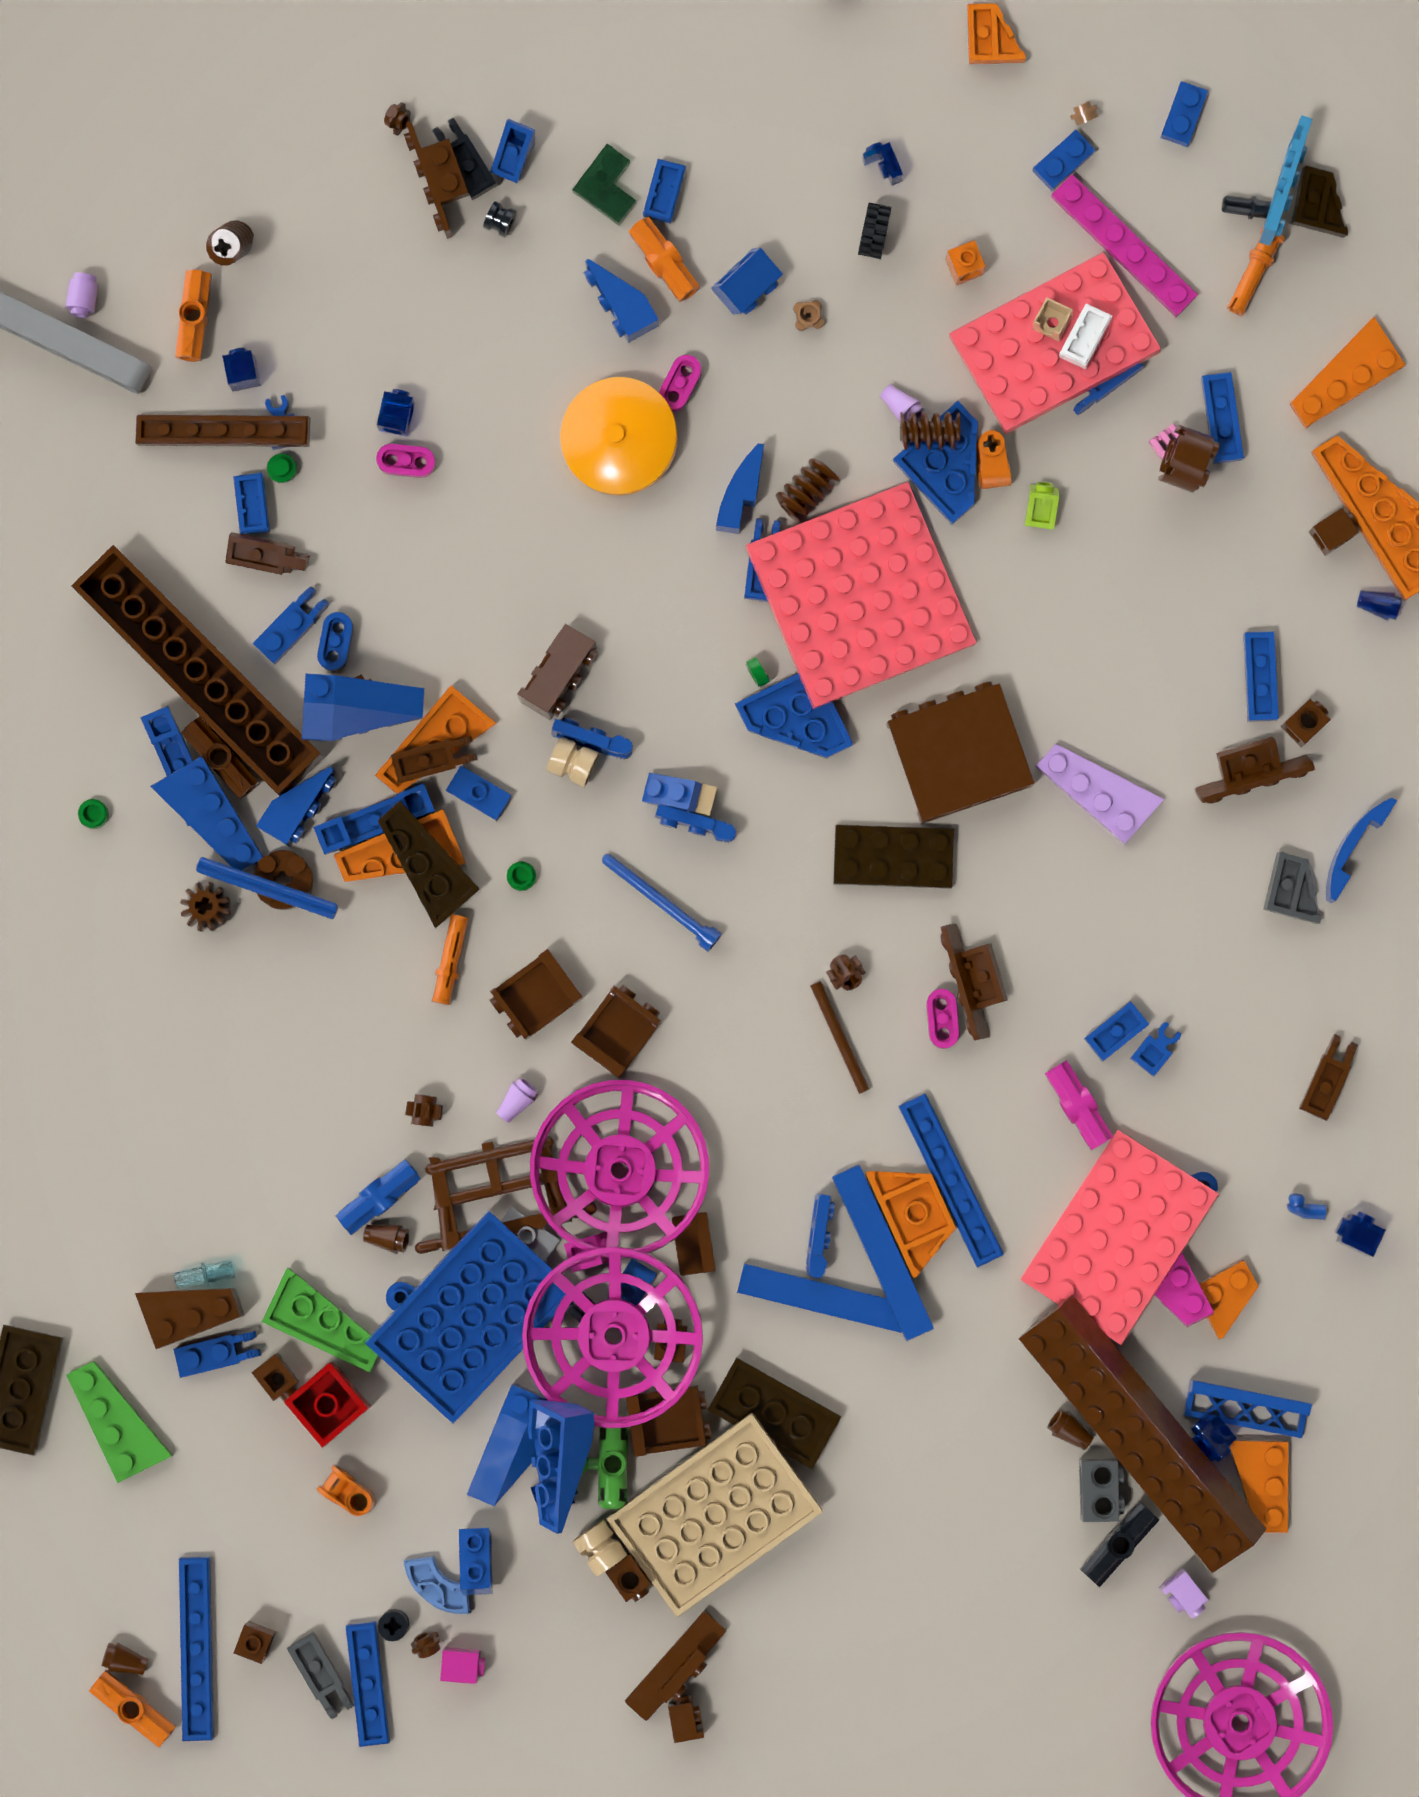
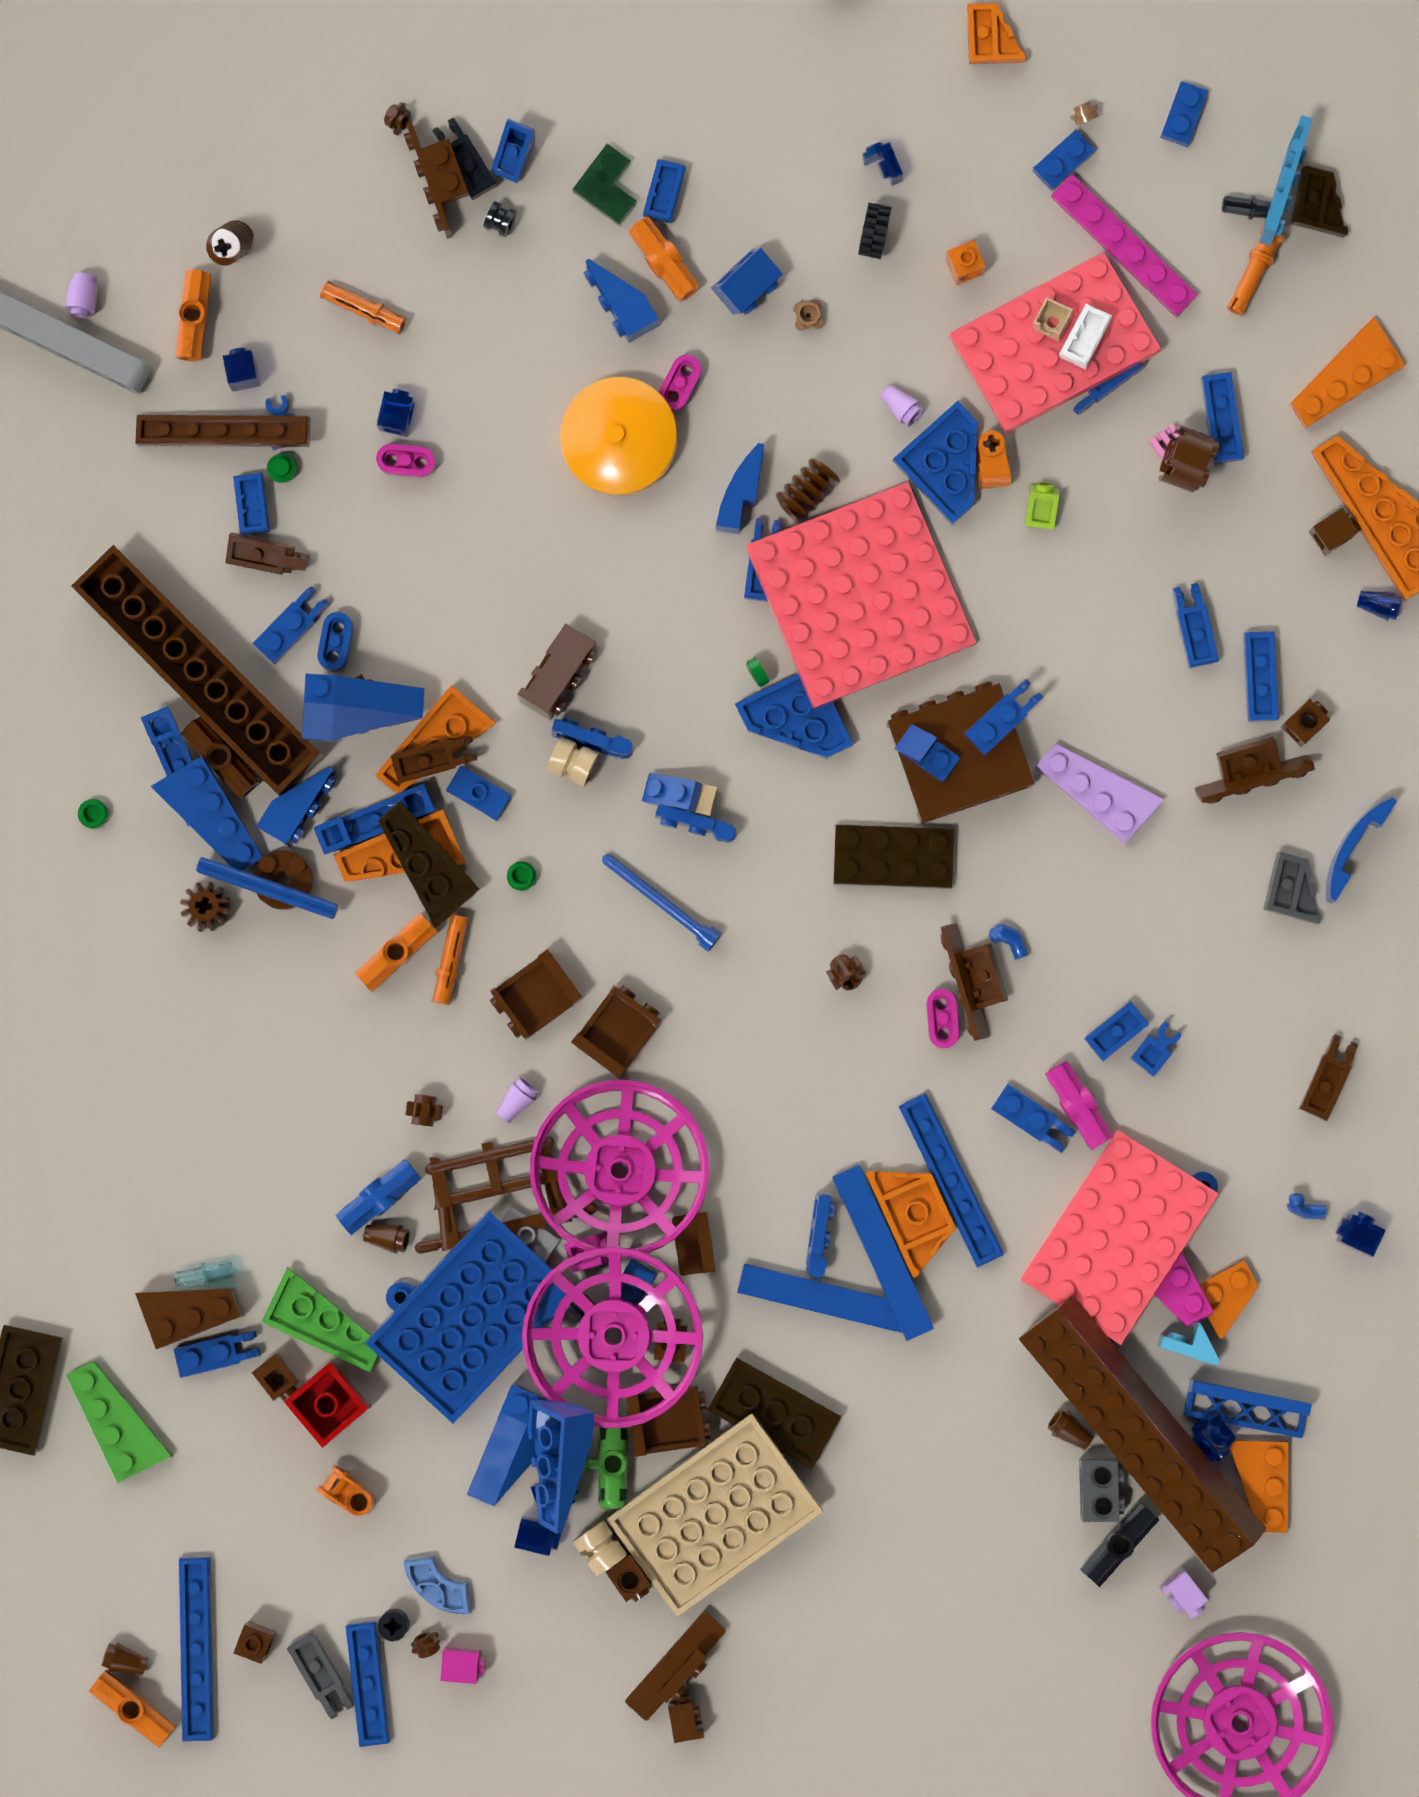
(373, 312): none -> orange pin
(381, 967): none -> orange piece
(475, 1561): blue brick -> none
(535, 1537): none -> clear blue brick
(839, 1037): reddish brown bar -> none
(927, 752): none -> blue slope
(929, 431): reddish brown piece -> none
(1001, 719): none -> blue hinge
(1010, 936): none -> blue arm
(1030, 1116): none -> blue hinge
(1195, 629): none -> blue hinge
(1198, 1347): none -> medium azure slope

